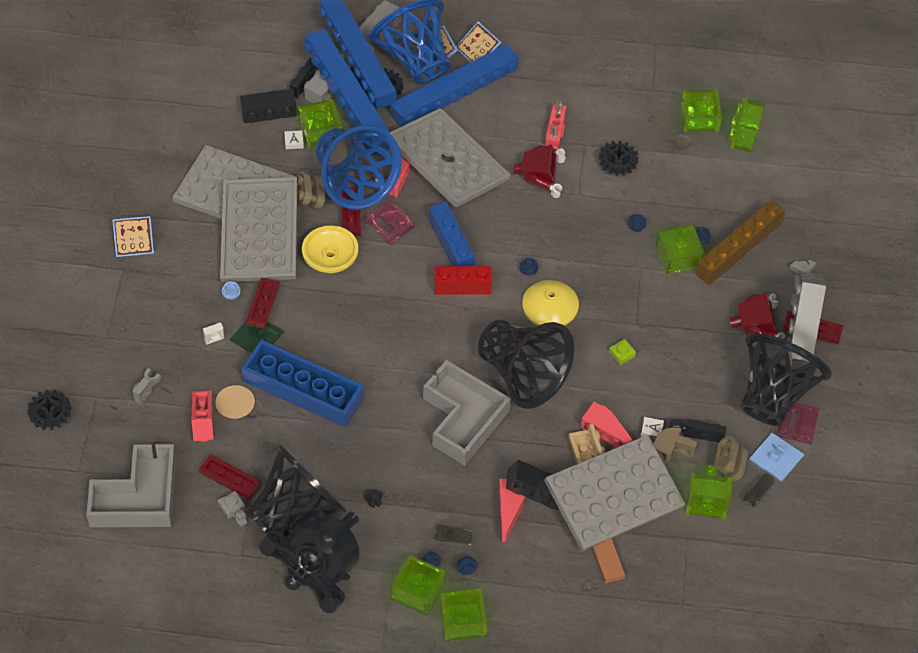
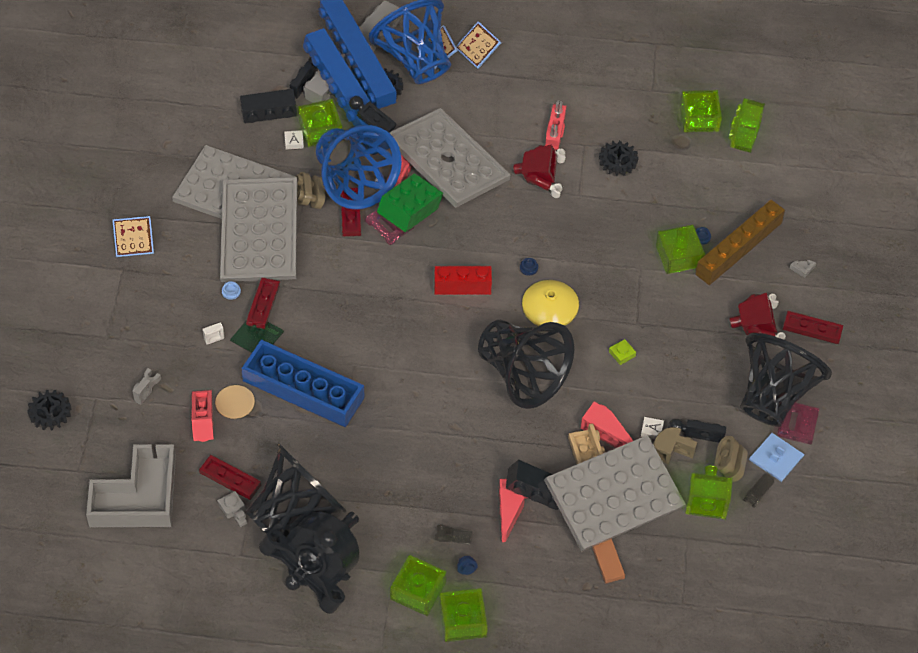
(328, 242): light yellow dish -> none
(371, 114): none -> black plate
(374, 498): black piece -> none
(409, 202): none -> green piece
(432, 558): dark blue plate -> none
(450, 235): blue brick -> none
(455, 85): blue brick -> none
(471, 408): light grey piece -> none
(637, 222): dark blue plate -> none
(807, 311): light grey piece -> none

